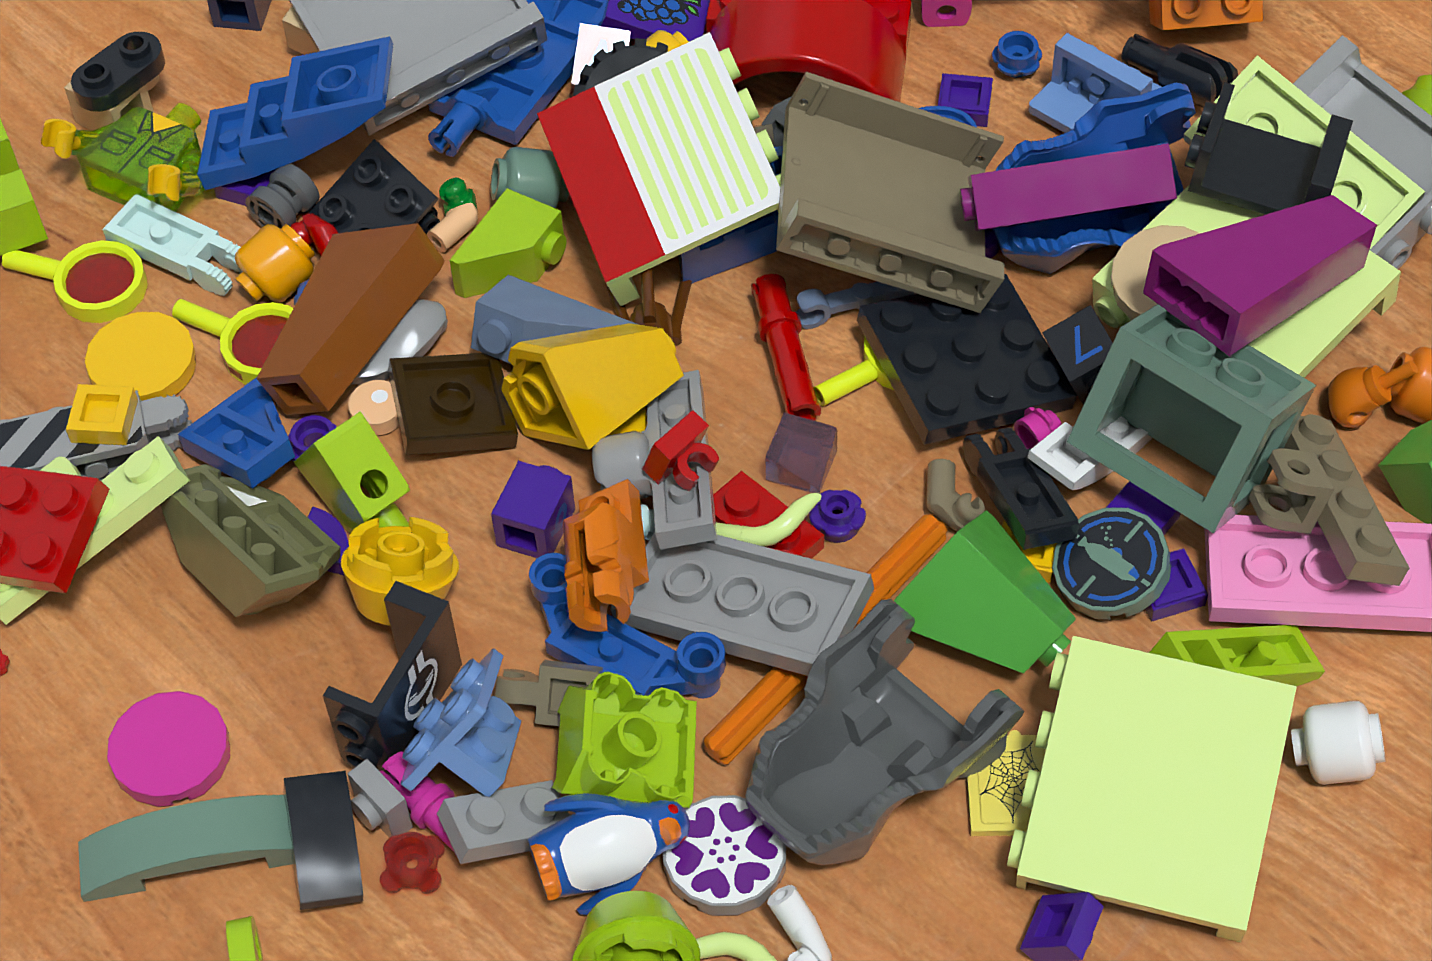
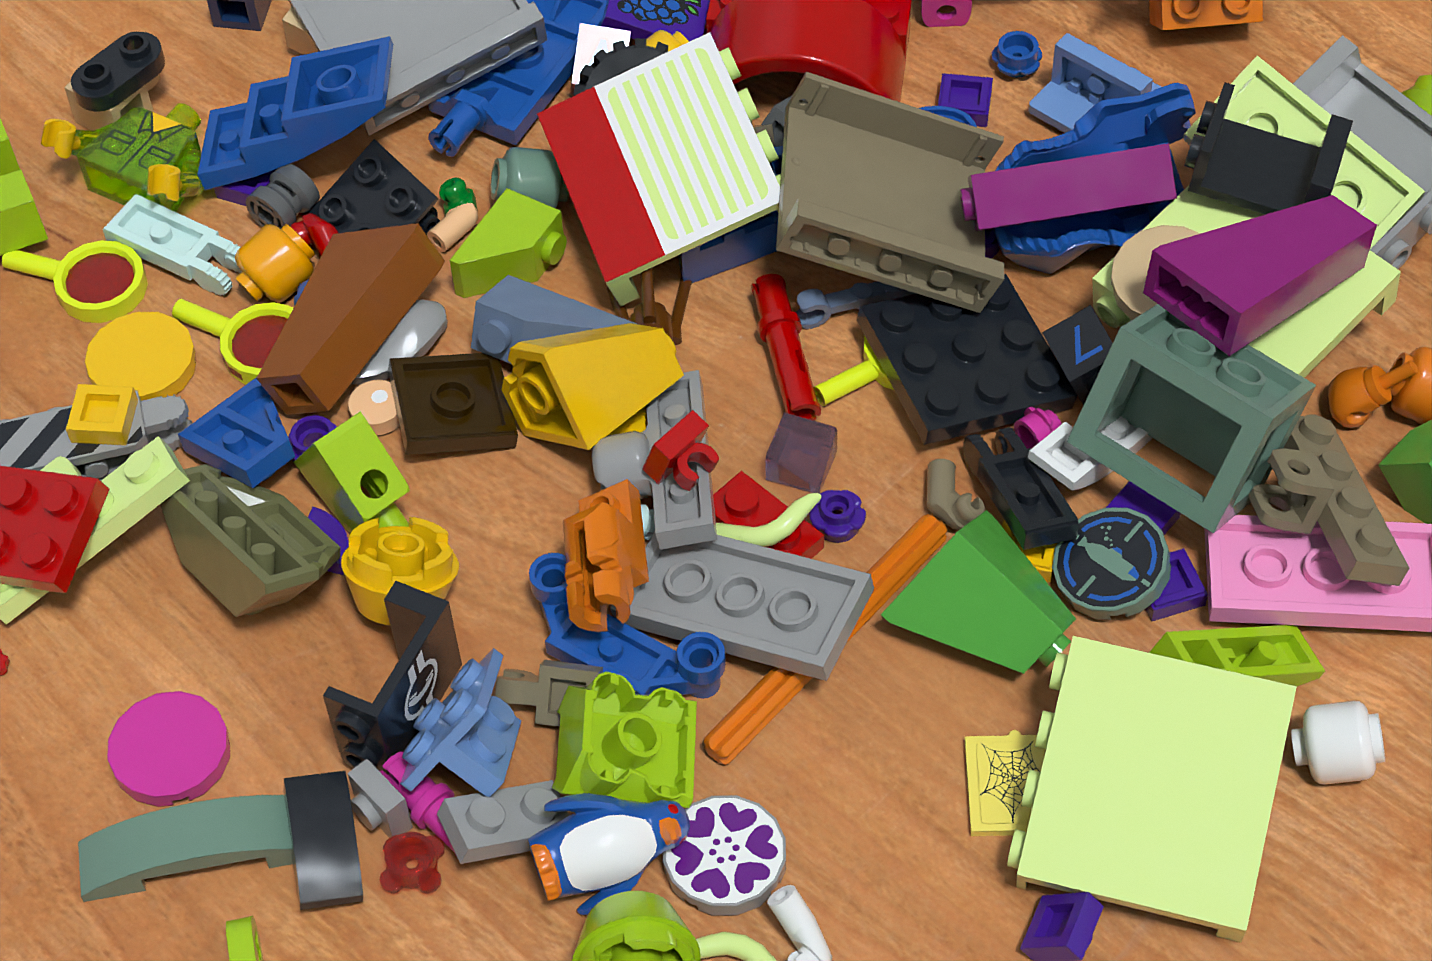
(533, 509): dark purple brick -> none
(865, 744): dark grey animal -> none
(1180, 64): black arm -> none

